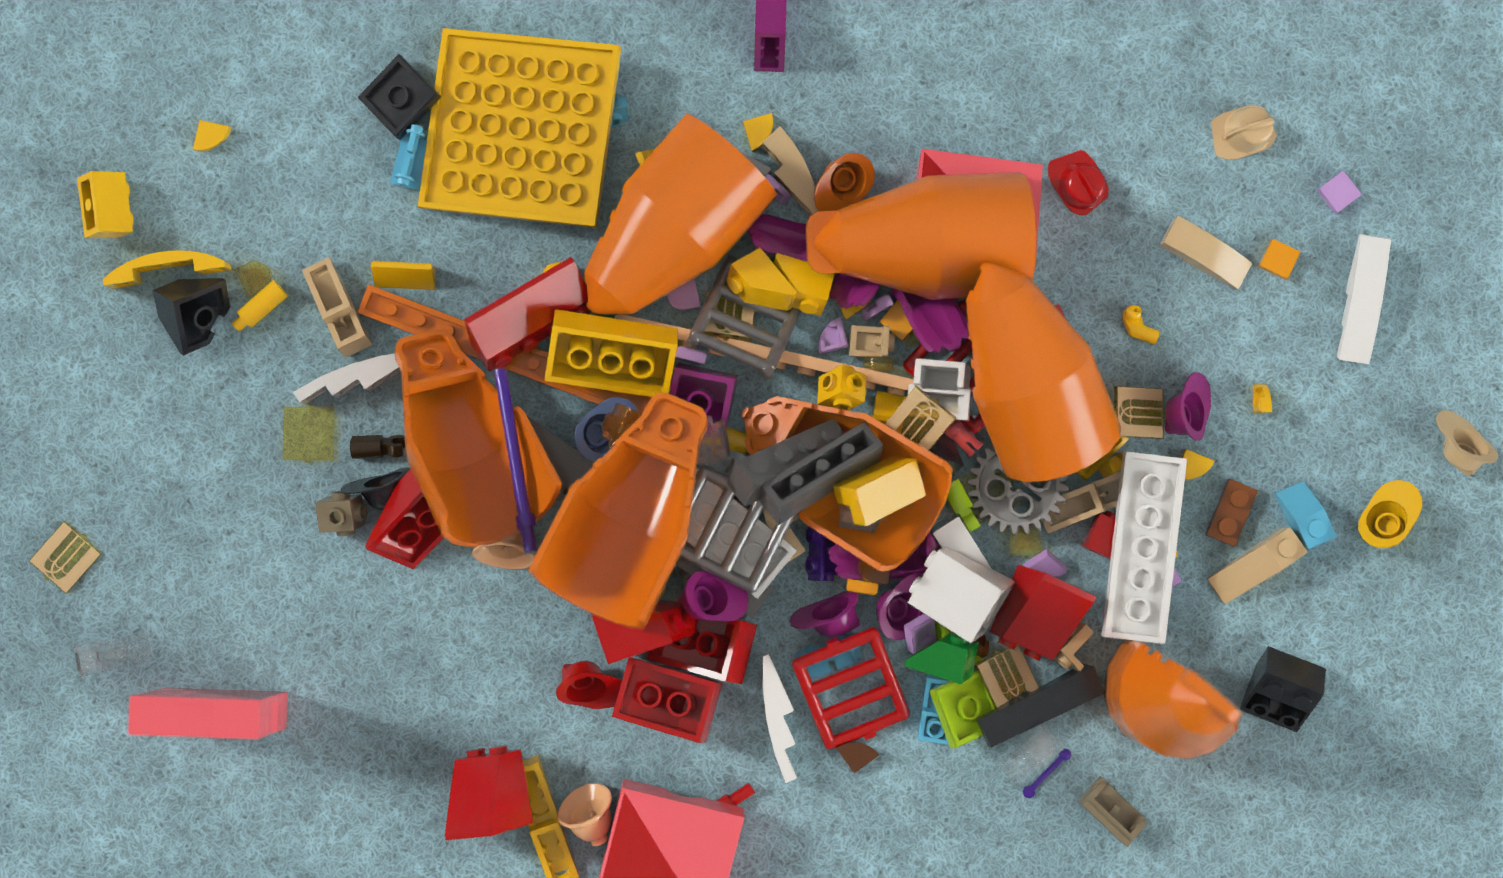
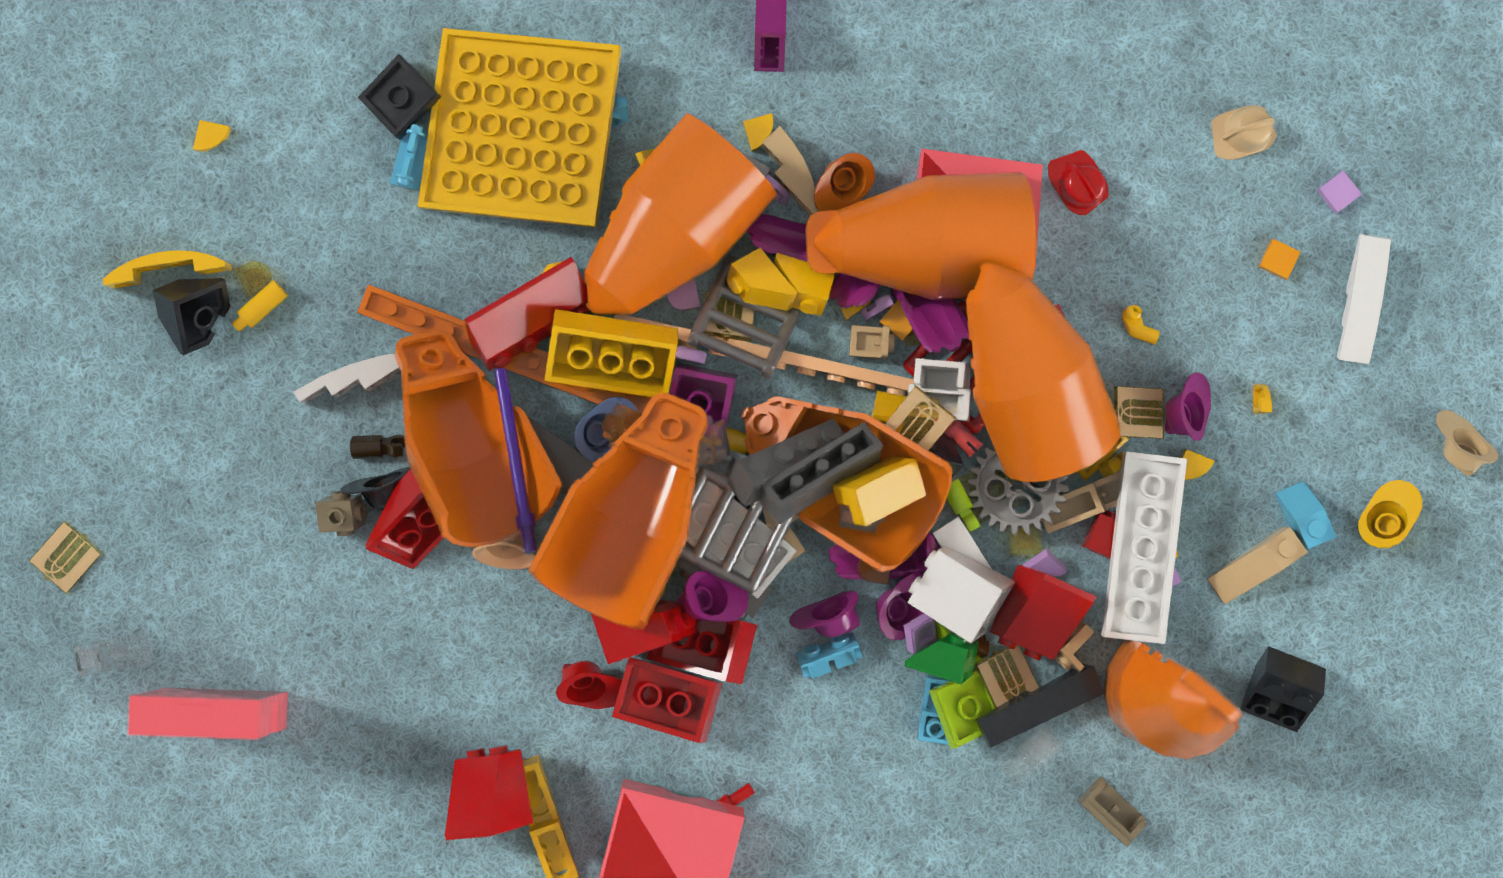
(105, 204): yellow brick -> none
(308, 433): clear yellow piece -> none
(336, 307): tan slope -> none
(403, 275): yellow slope -> none
(587, 813): light nougat hat -> none
(776, 706): white slope -> none
(818, 563): dark purple hinge -> none
(832, 337): lavender tile -> none
(842, 388): yellow brick -> none
(857, 754): reddish brown tile -> none
(861, 586): light orange tile -> none
(878, 363): clear yellow tile -> none
(881, 662): red bar -> none
(1029, 791): dark purple hinge -> none
(1205, 252): tan slope -> none
(1231, 512): dark orange plate -> none

